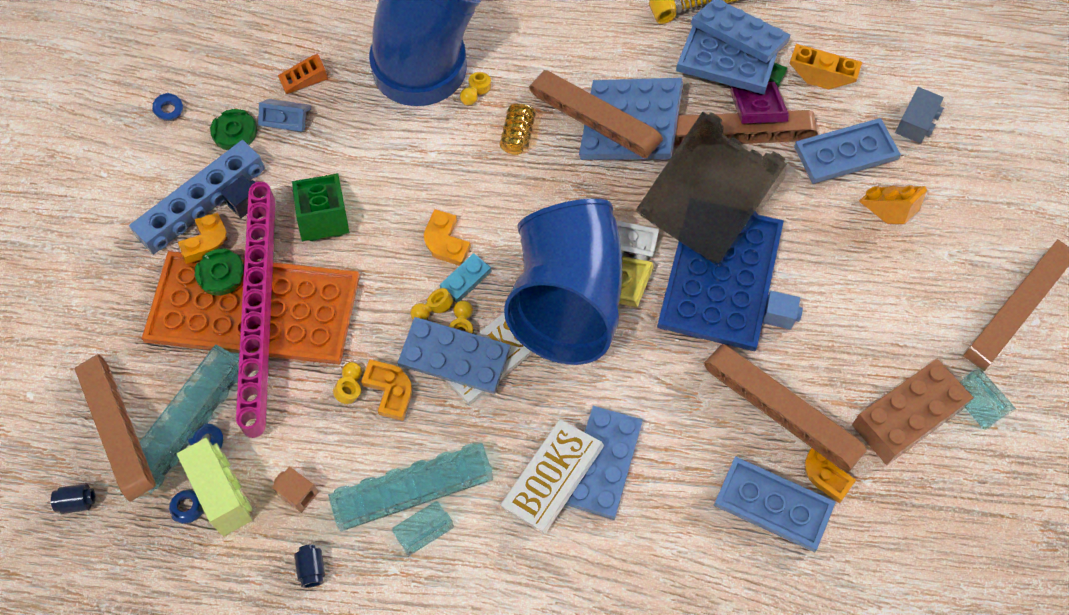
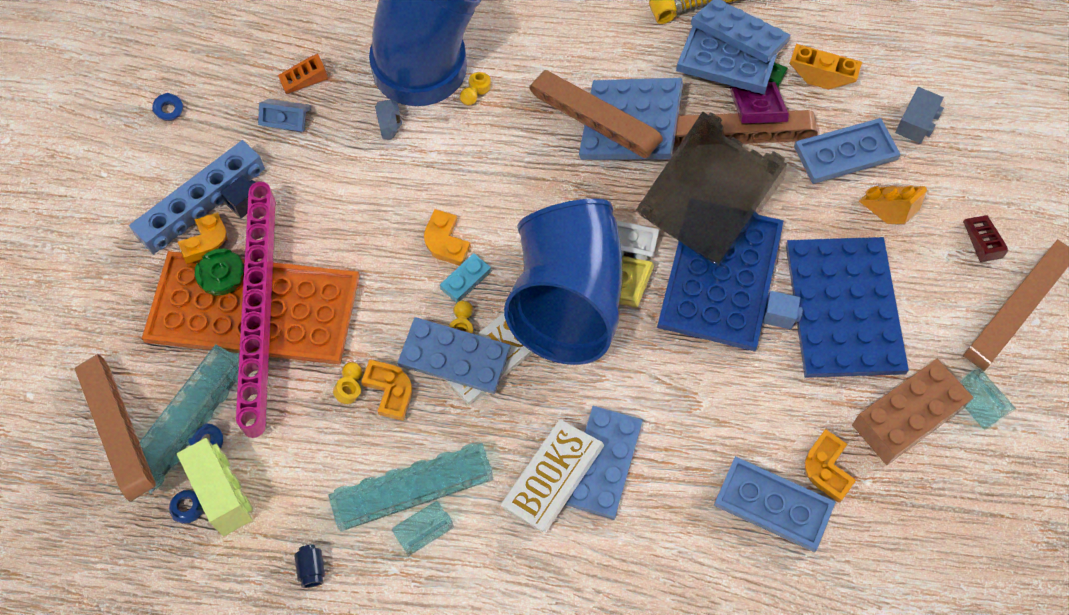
(73, 498): dark blue brick -> none
(232, 128): green tile -> none
(294, 489): nougat brick -> none
(320, 207): green slope -> none
(388, 118): none -> sand blue rock
(438, 302): yellow plate -> none
(517, 128): clear yellow piece -> none
(785, 408): nougat beam -> none
(847, 308): none -> blue plate
(999, 247): none -> dark red slope

